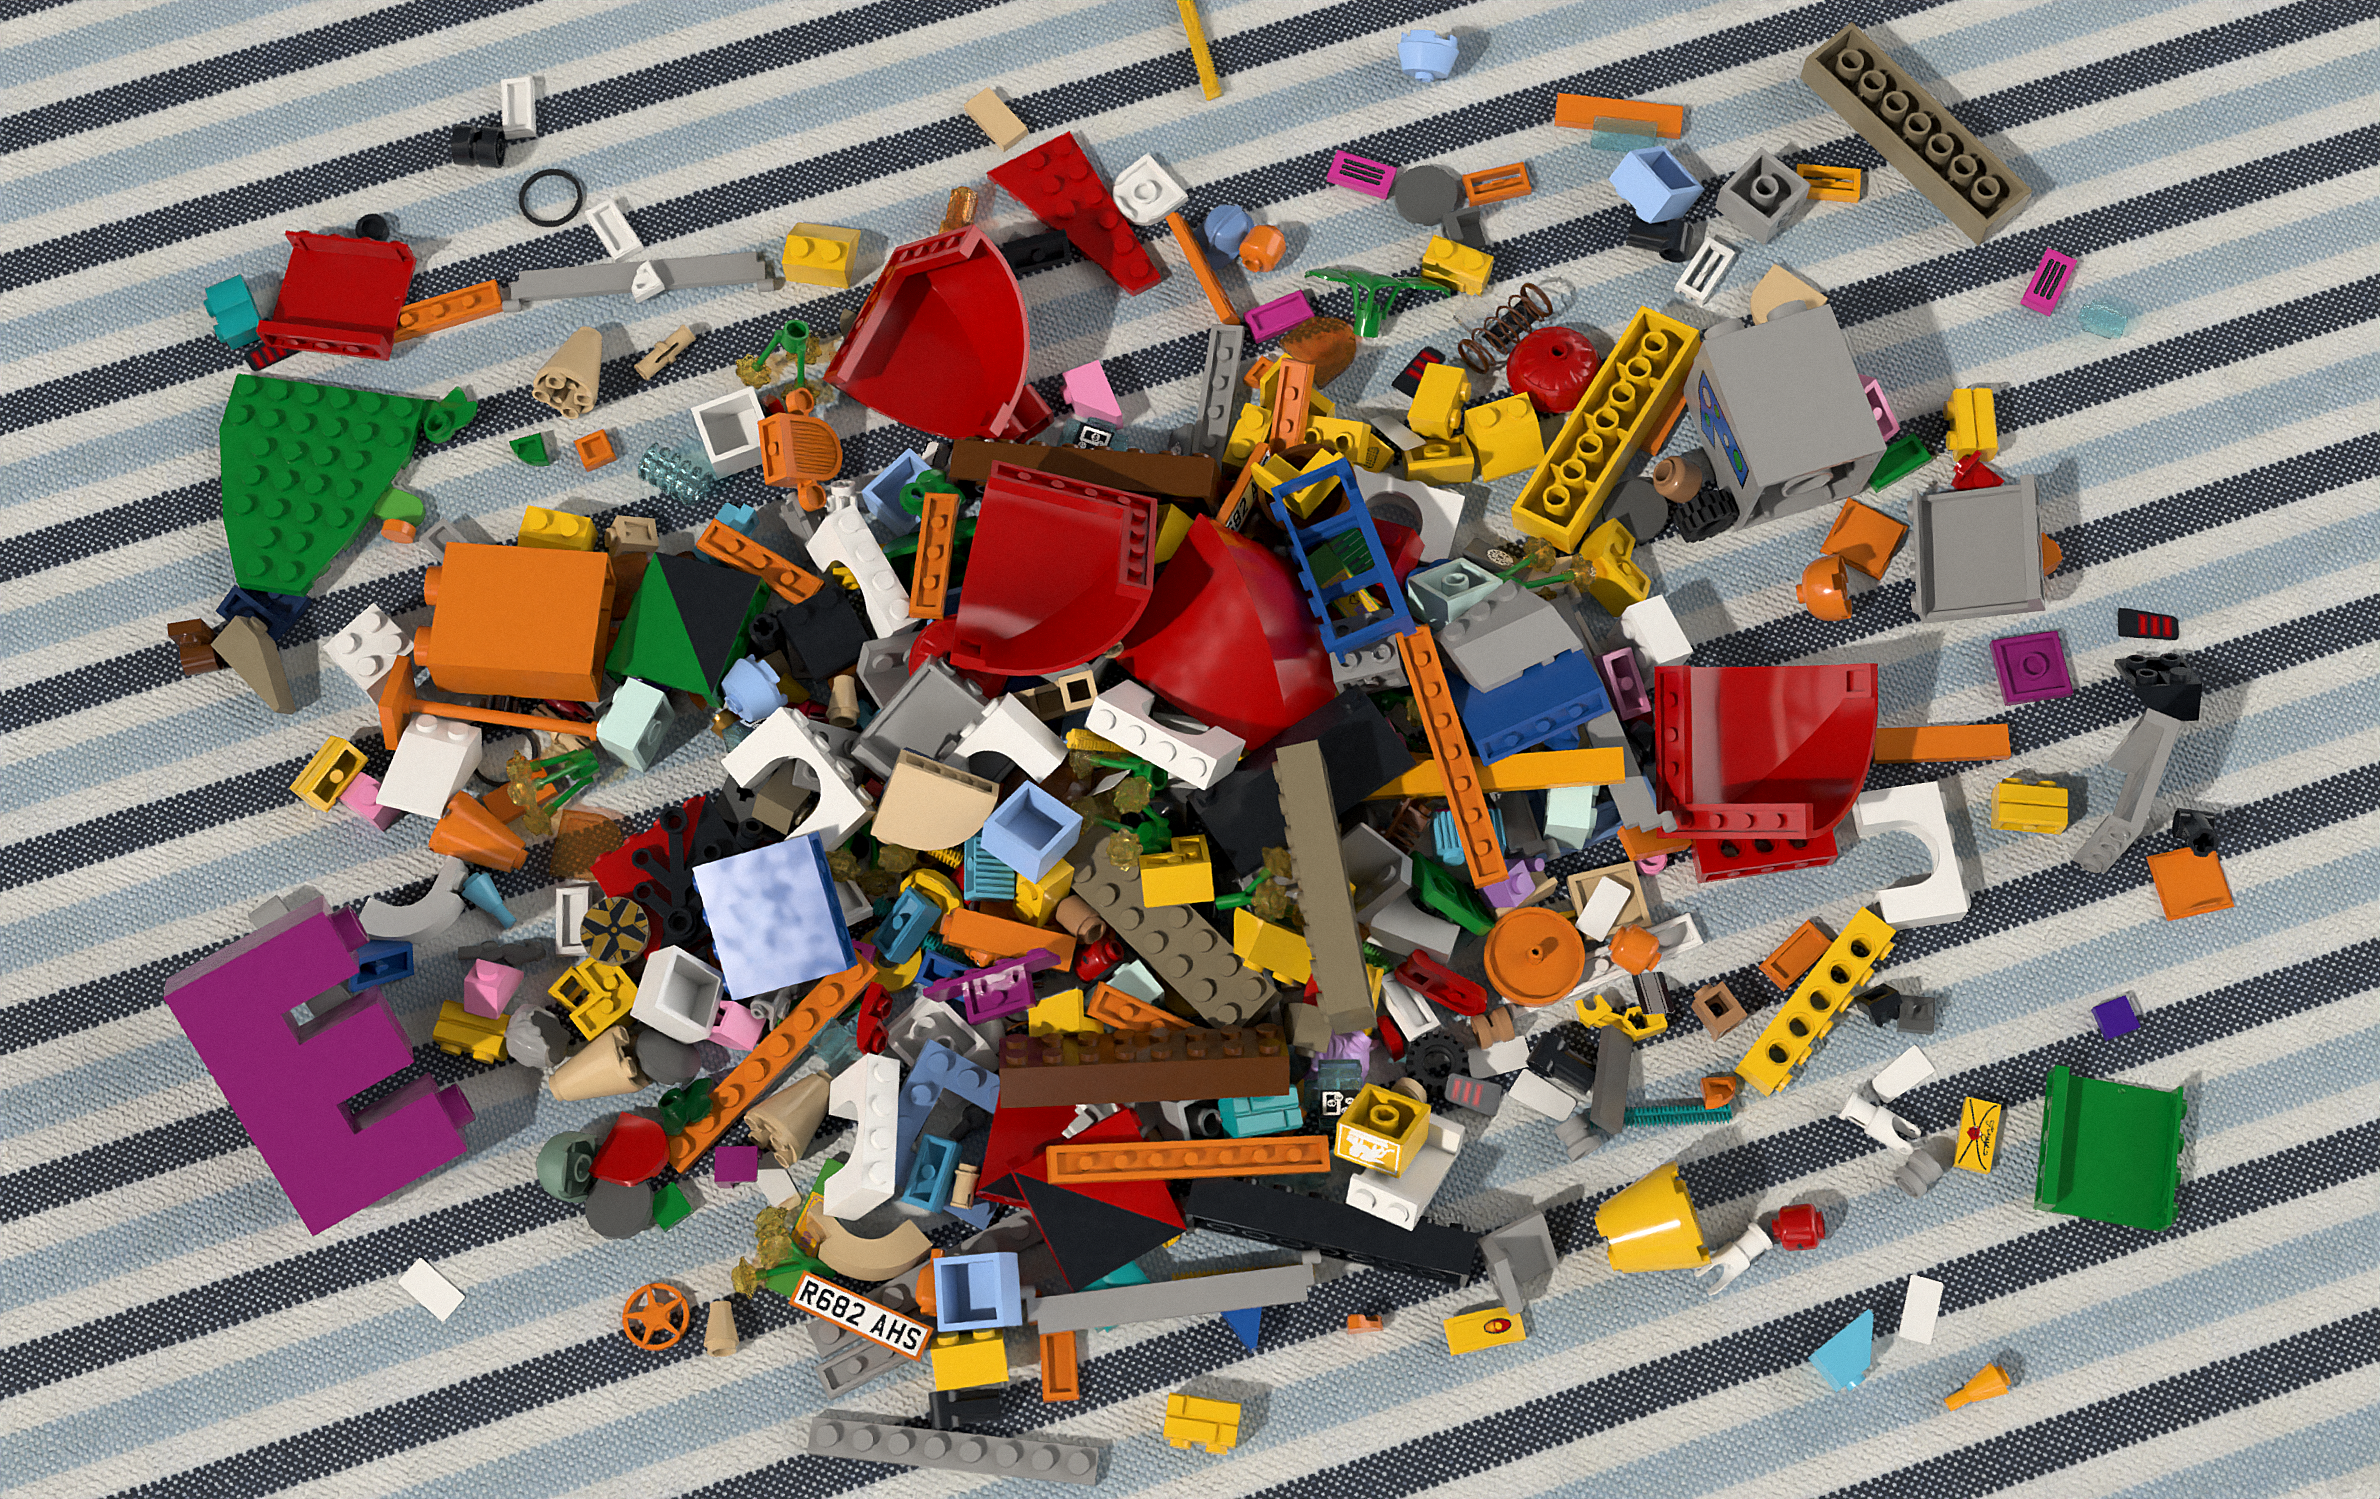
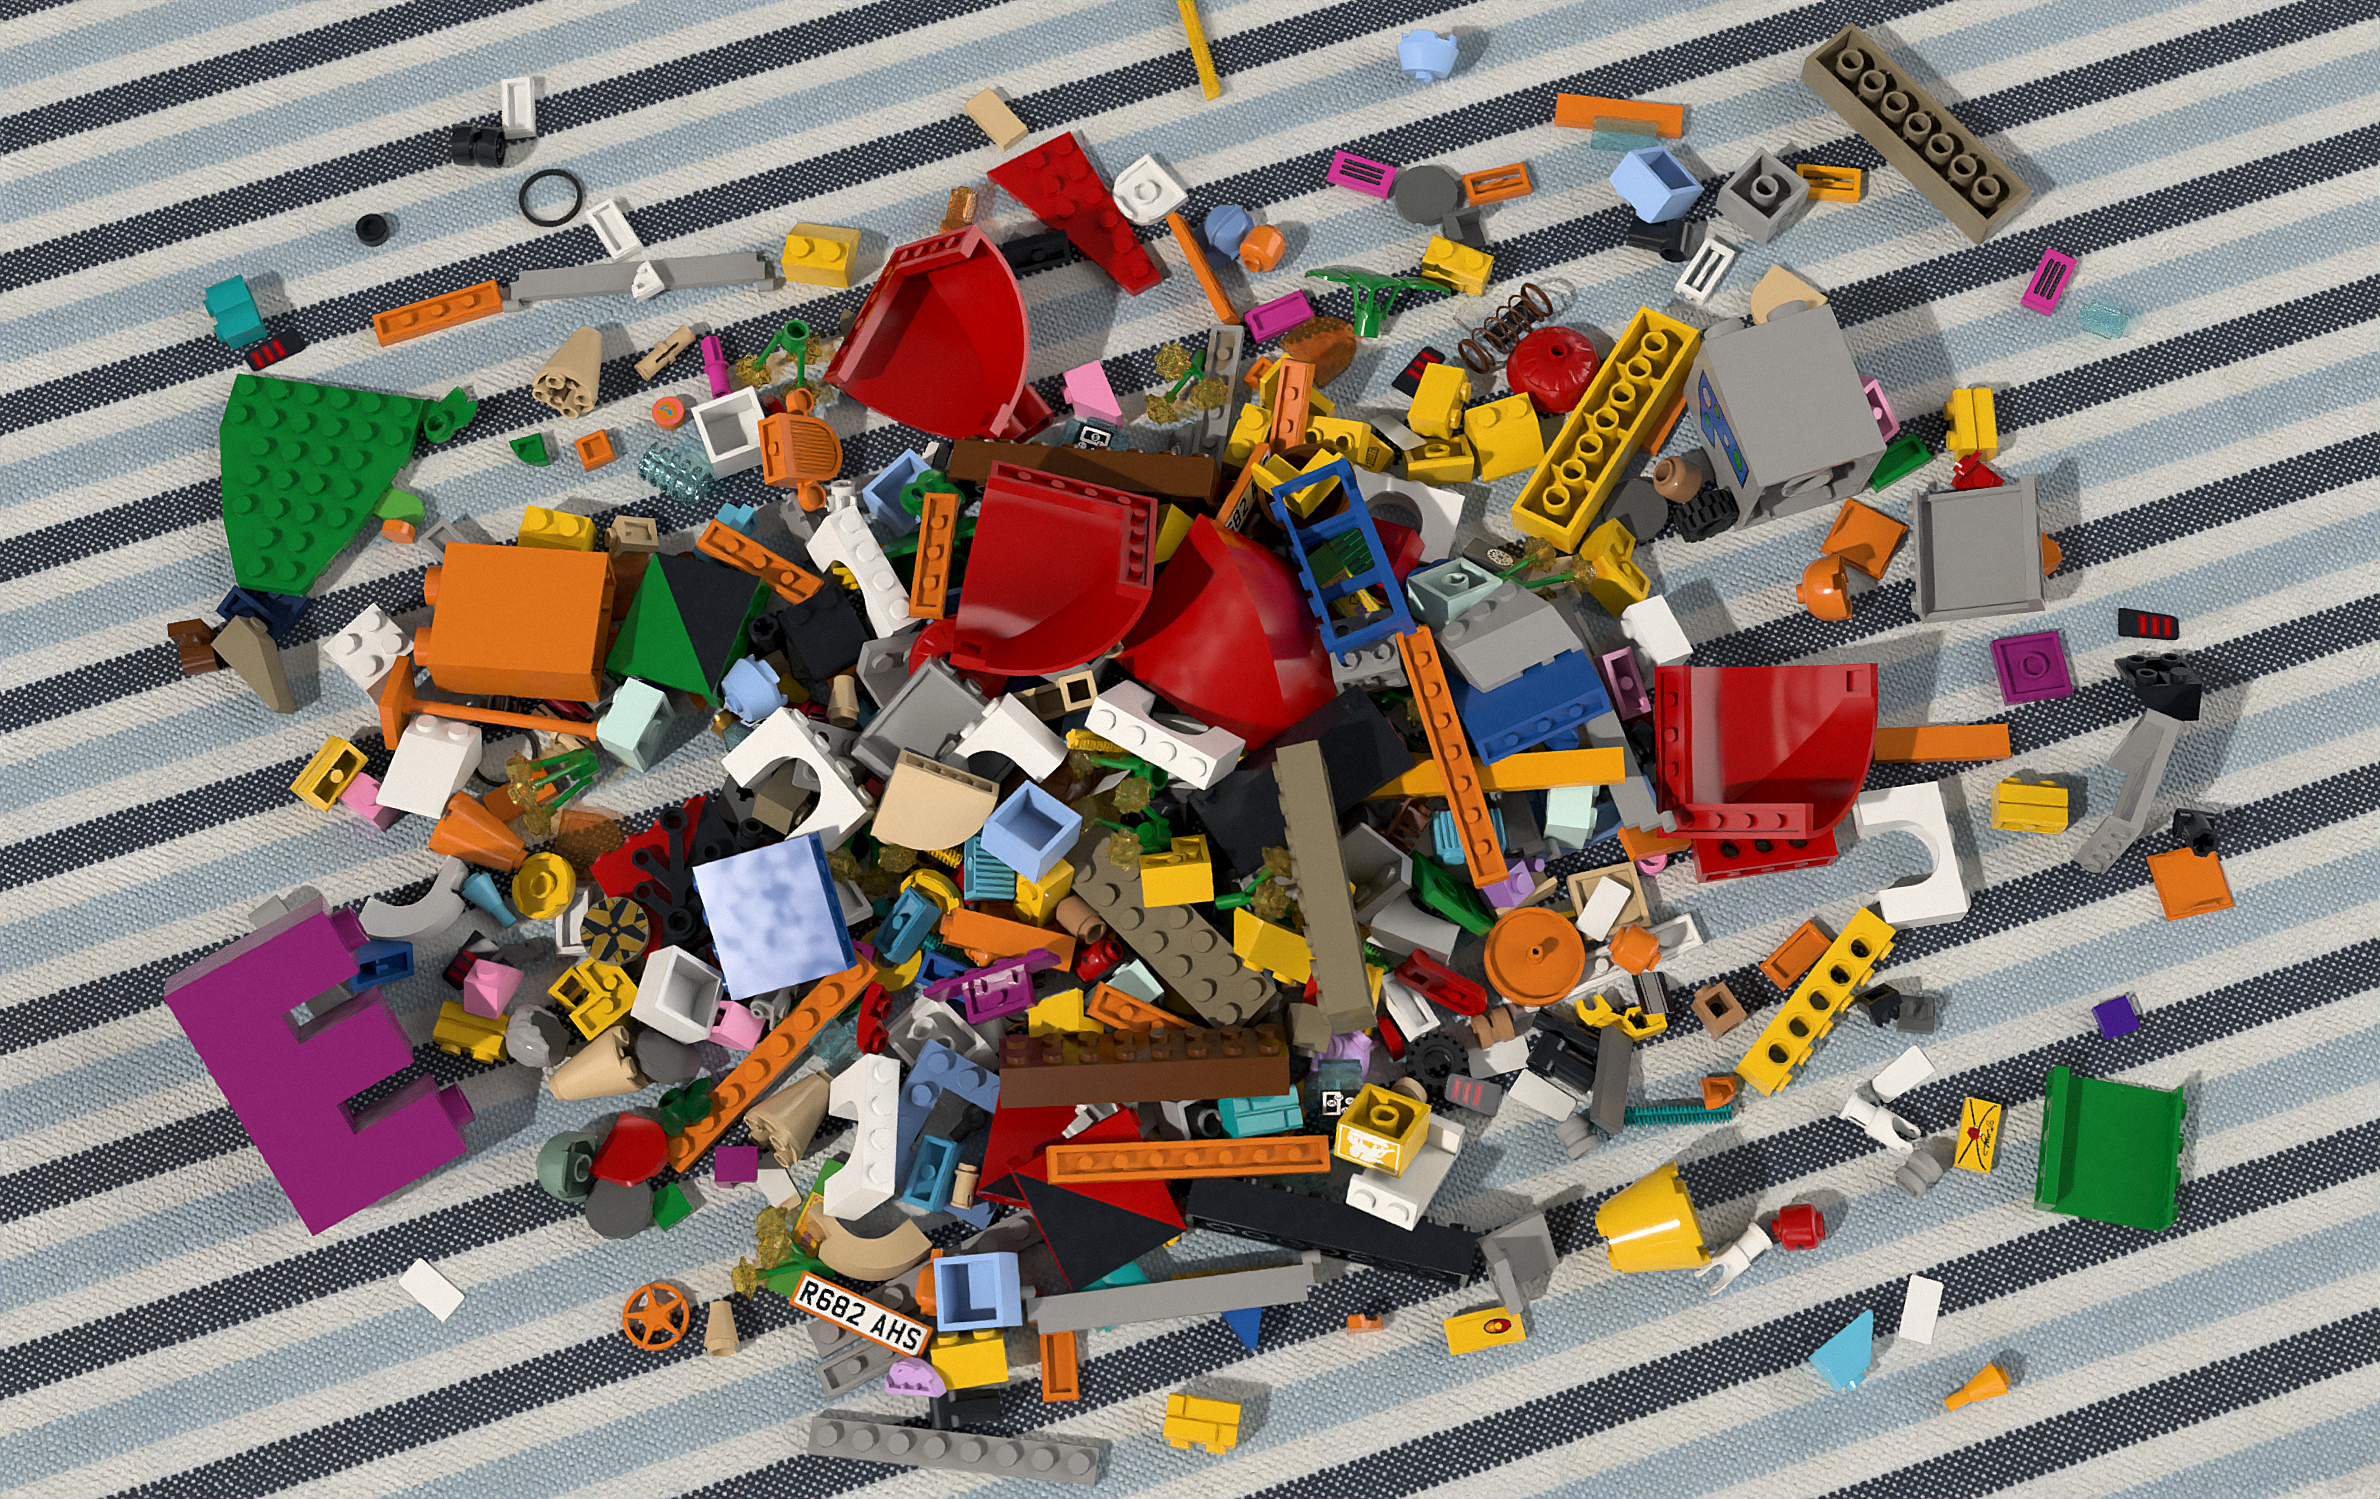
(340, 296): red panel -> none
(475, 948): none -> black sticker
(544, 886): none -> yellow tile
(669, 413): none -> orange tile
(715, 367): none -> dark pink axle
(914, 1377): none -> lavender tile
(1173, 364): none -> clear yellow plant
(1567, 1031): none -> black pin

